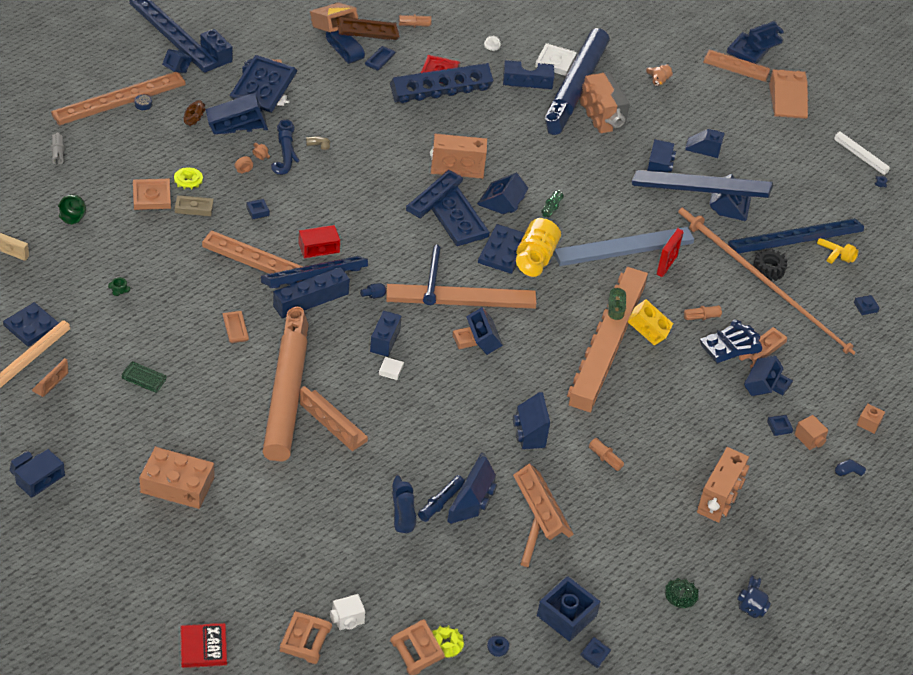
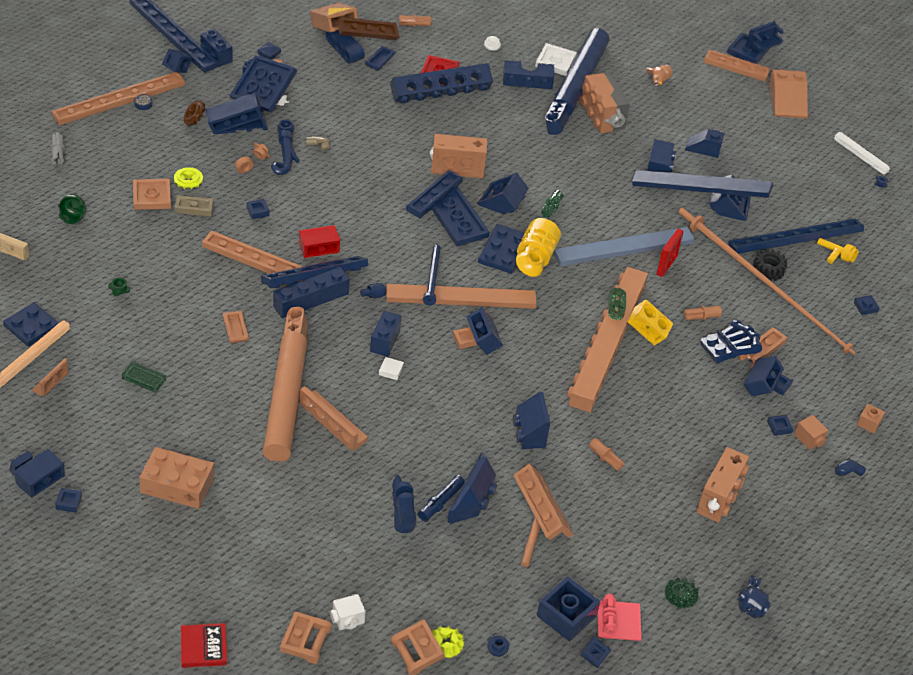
(68, 500): none -> dark blue plate
(269, 51): none -> dark blue tile
(619, 619): none -> coral hinge

